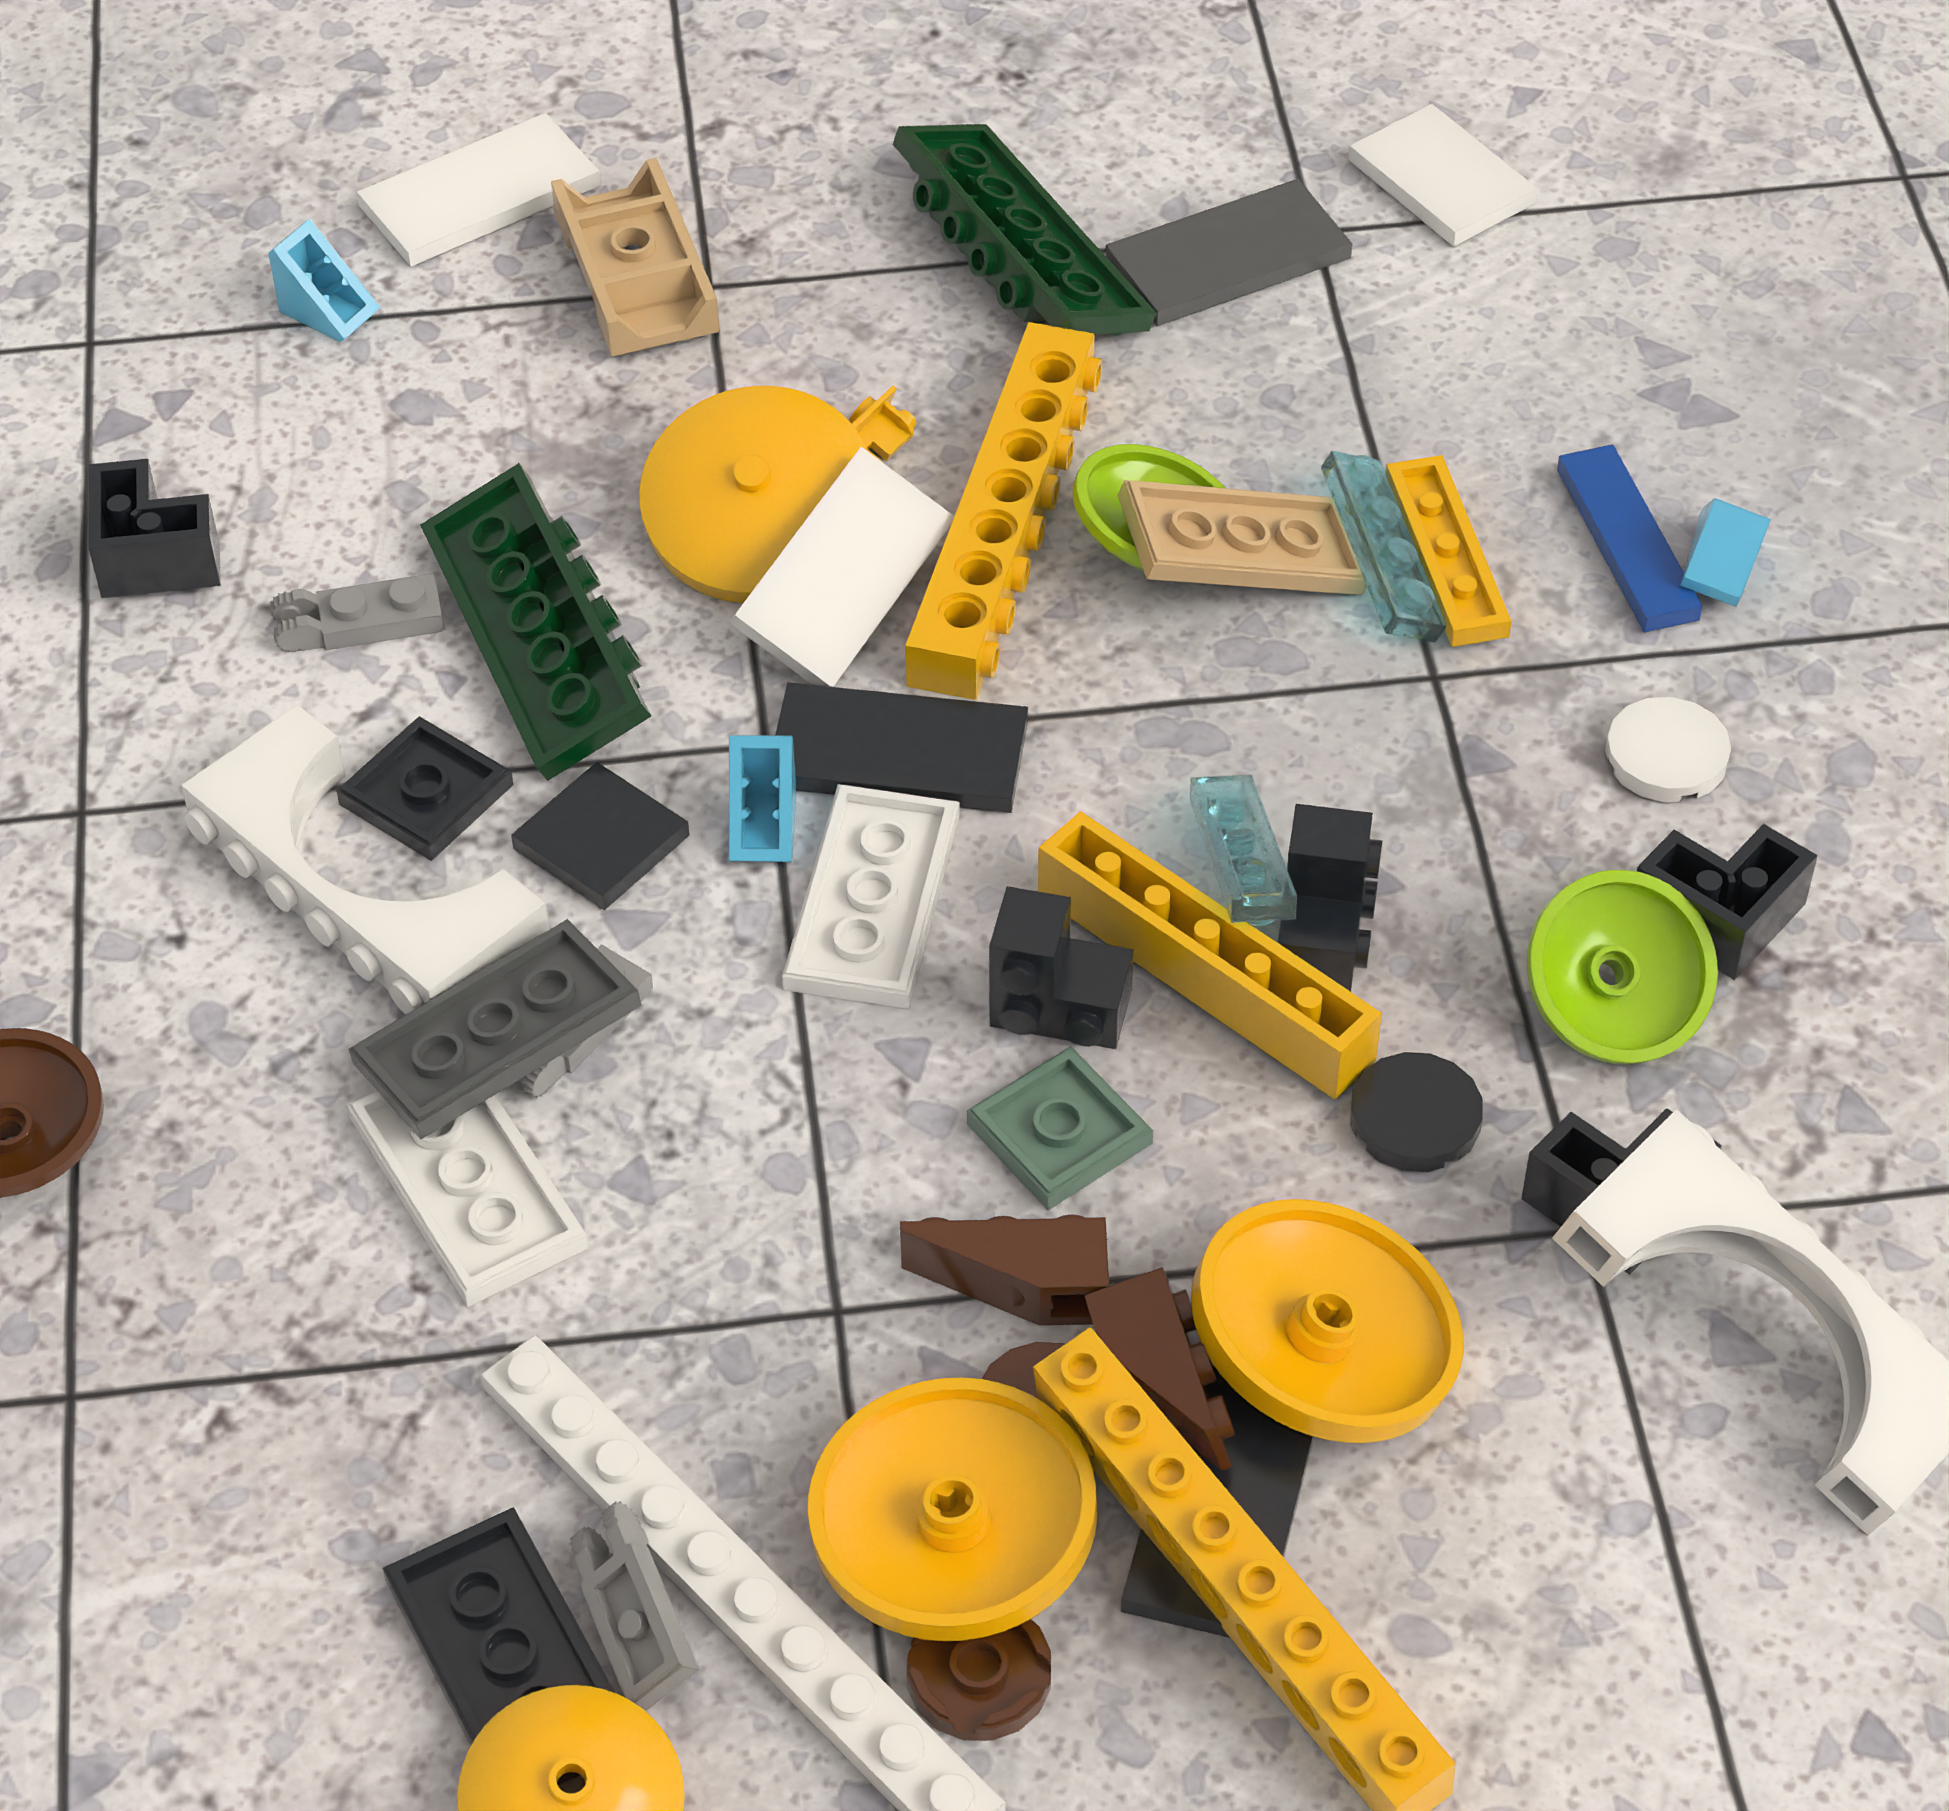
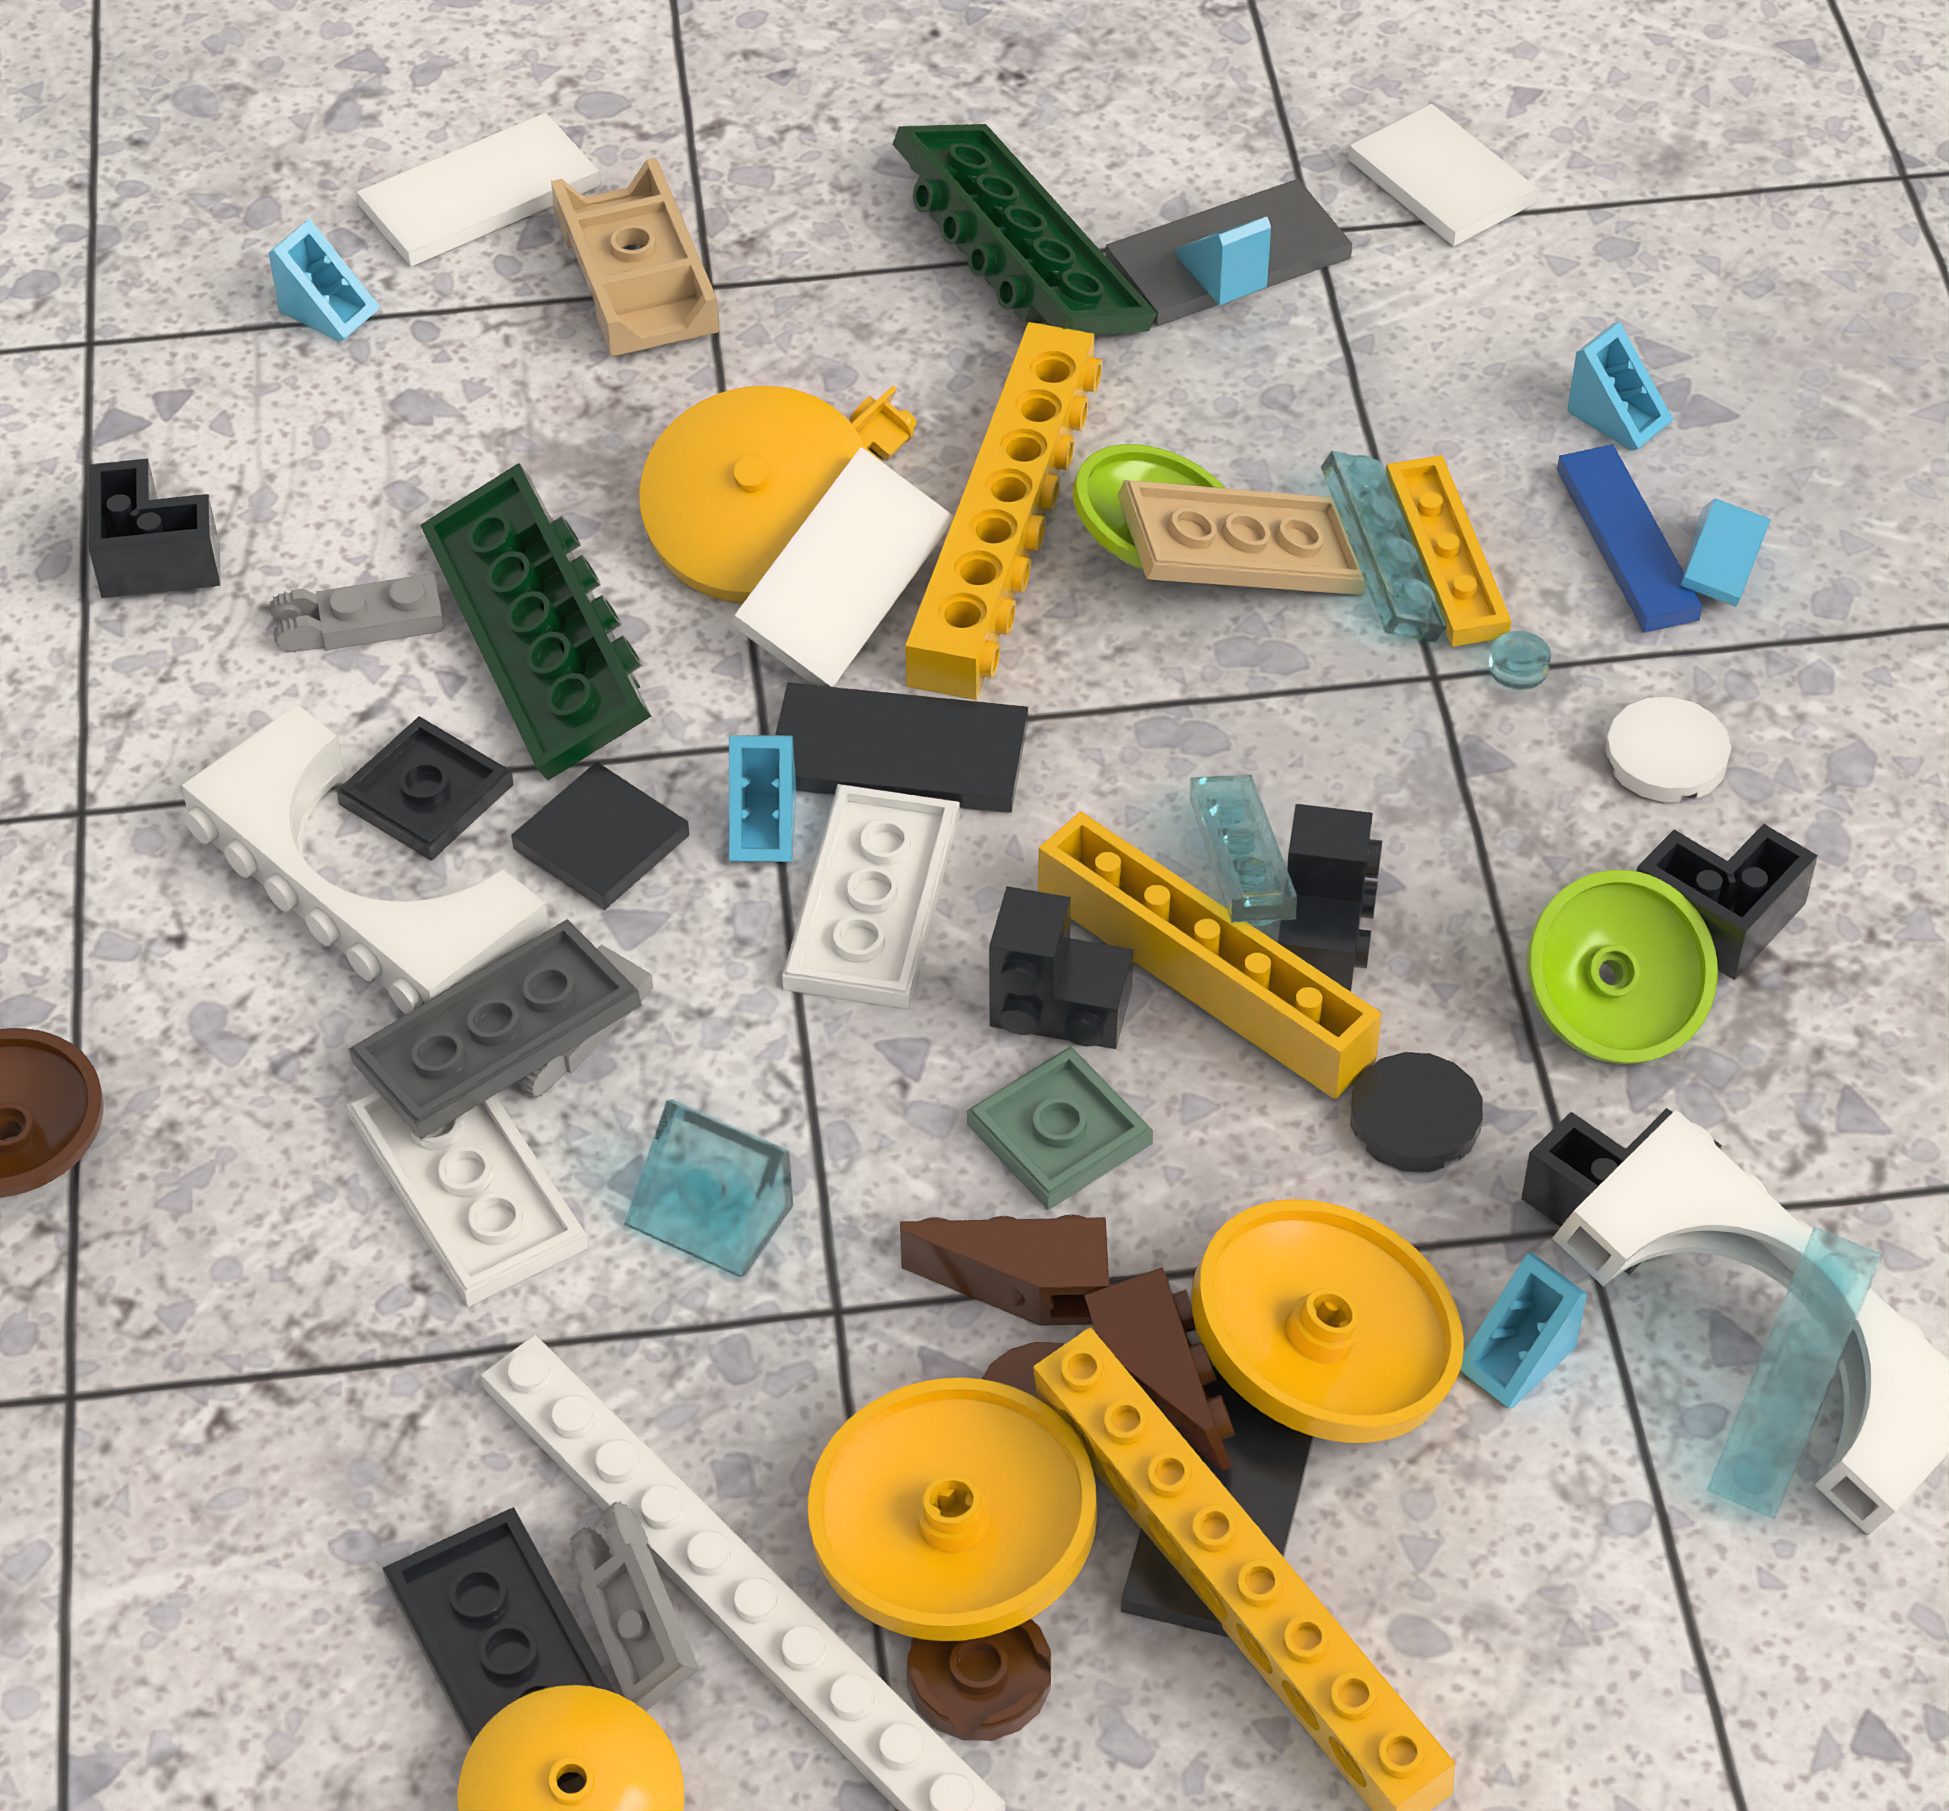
(711, 1189): none -> clear light blue slope
(1230, 261): none -> medium azure slope
(1519, 660): none -> clear light blue tile
(1525, 1332): none -> medium azure slope
(1616, 391): none -> medium azure slope
(1794, 1372): none -> clear light blue plate

